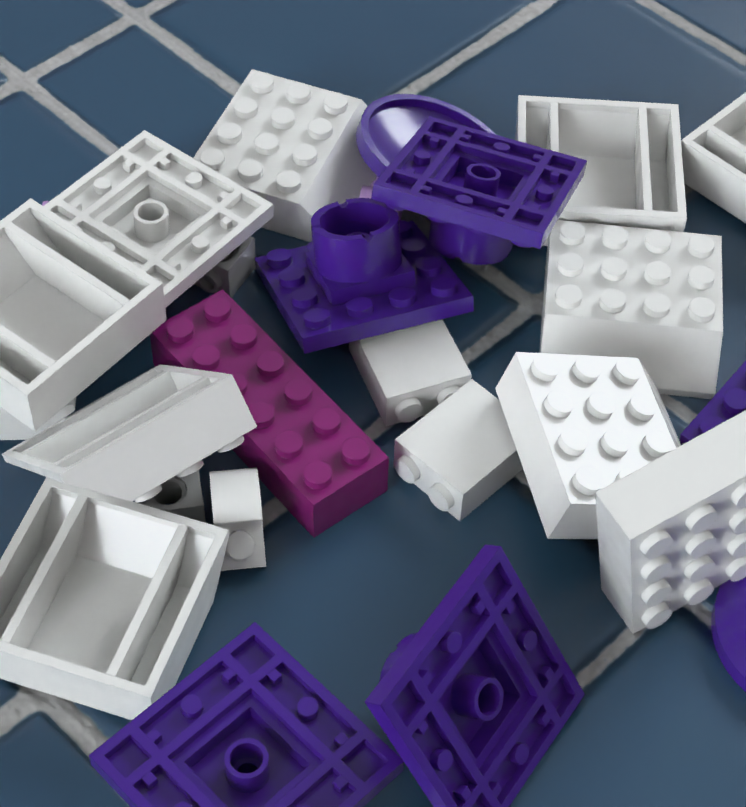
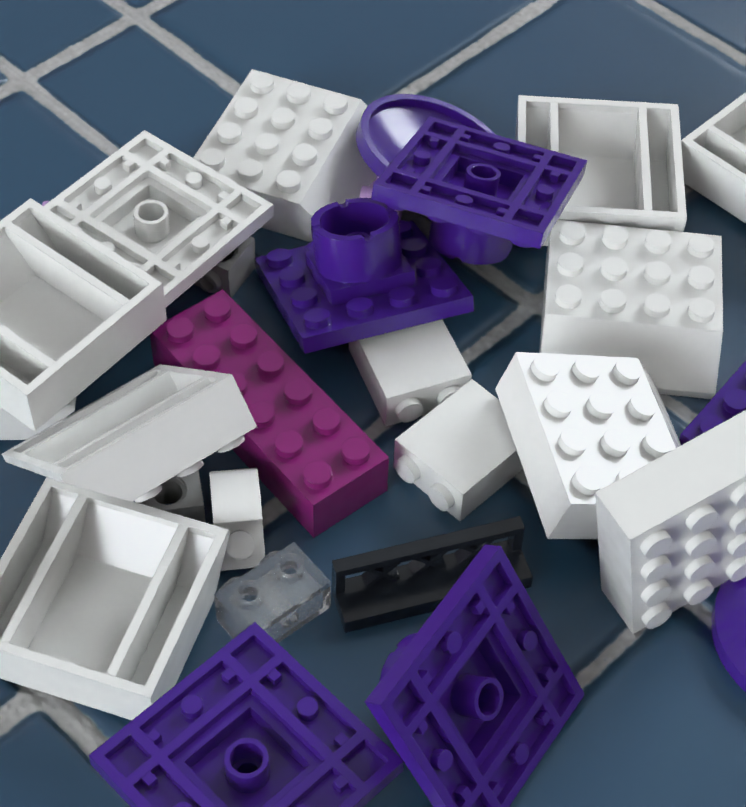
(276, 594): none -> clear brick
(408, 590): none -> black fence

